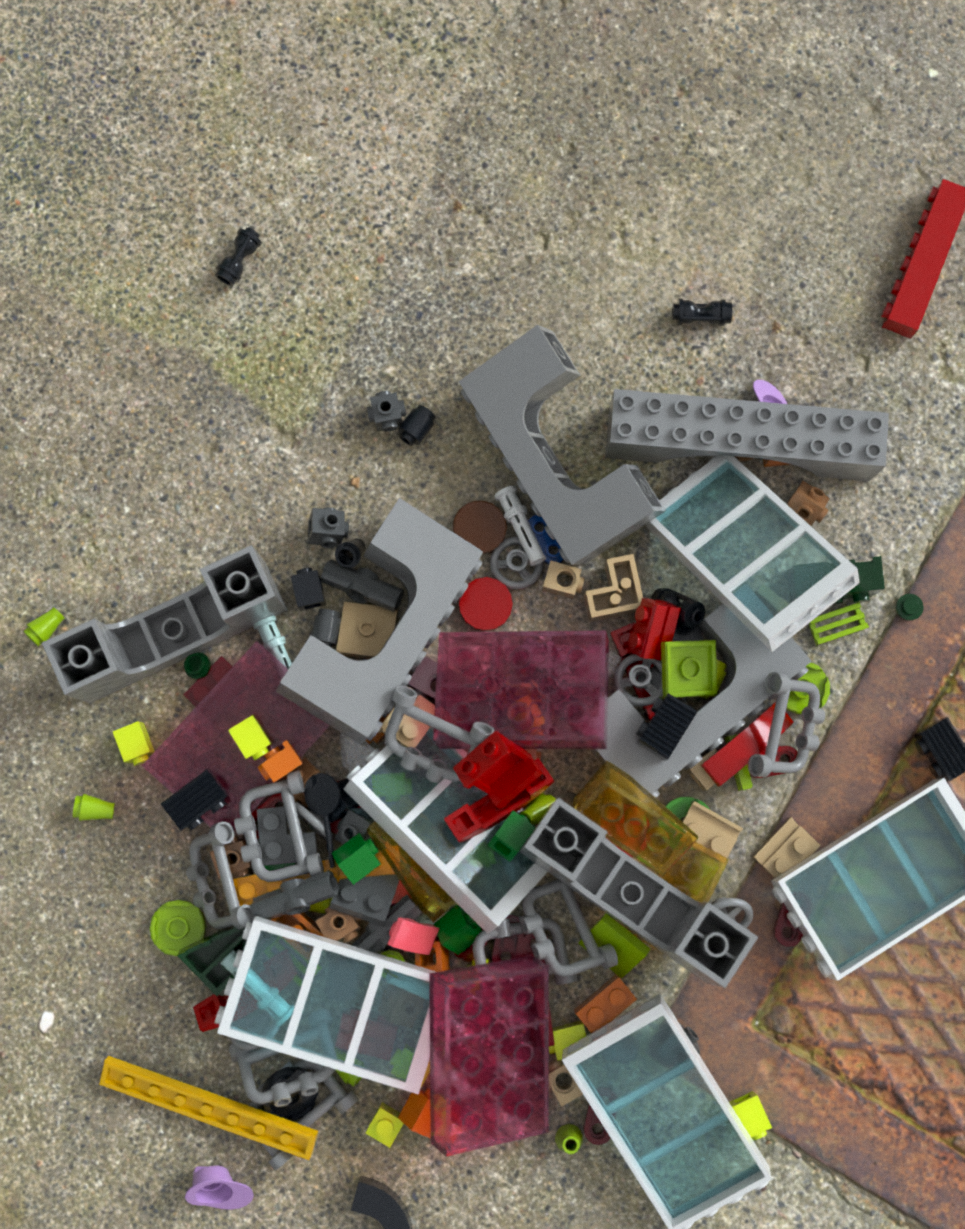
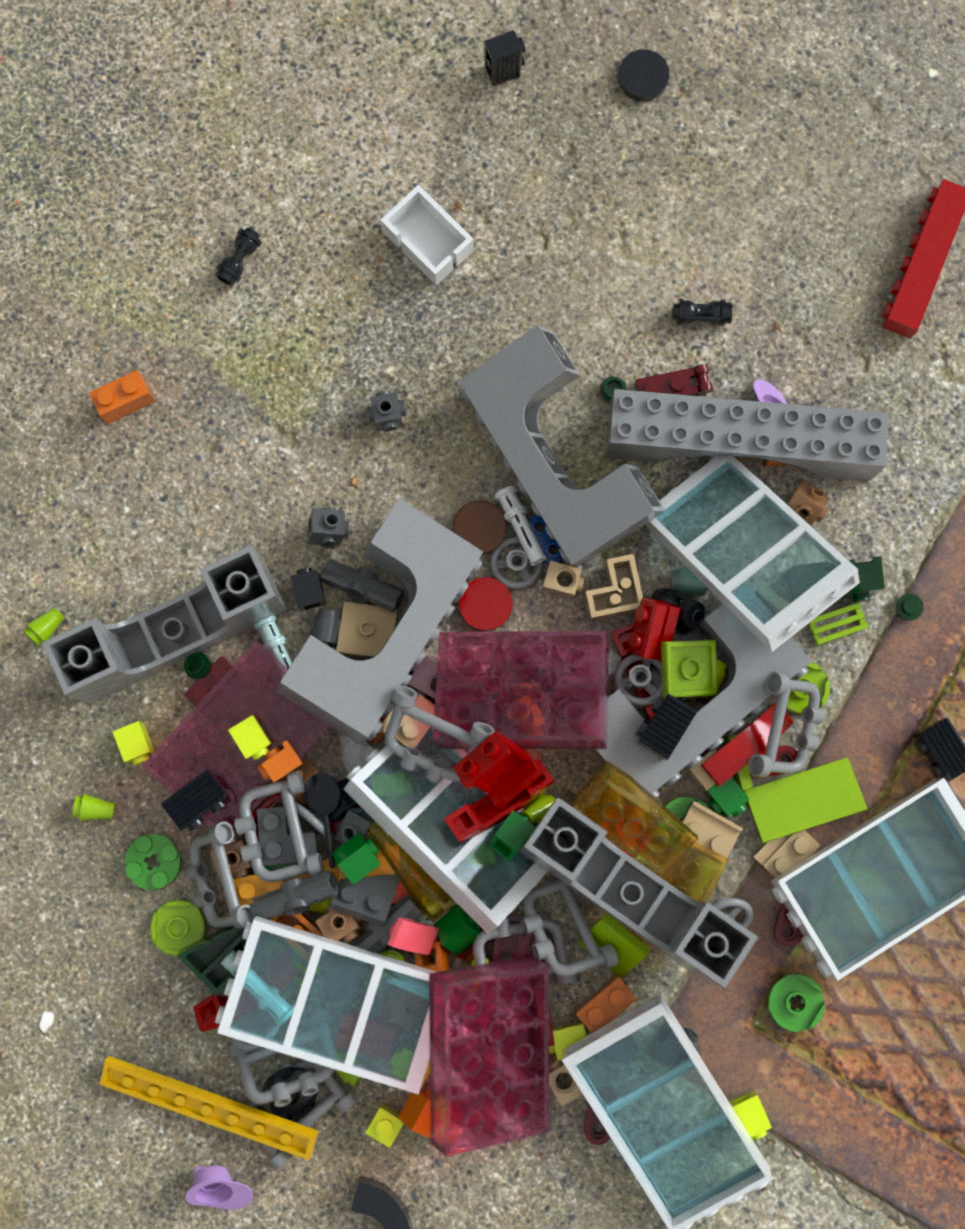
(122, 397): none -> orange brick
(160, 876): none -> bright green plate
(349, 553): black cone -> none
(416, 425): black brick -> none
(427, 234): none -> white piece
(504, 57): none -> black brick
(569, 1132): lime cone -> none
(608, 386): none -> dark green plate
(643, 75): none -> black tile
(677, 382): none -> dark red plate
(687, 583): none -> sand green brick
(727, 798): none -> green brick
(800, 1018): none -> bright green plate
(805, 800): none -> lime tile

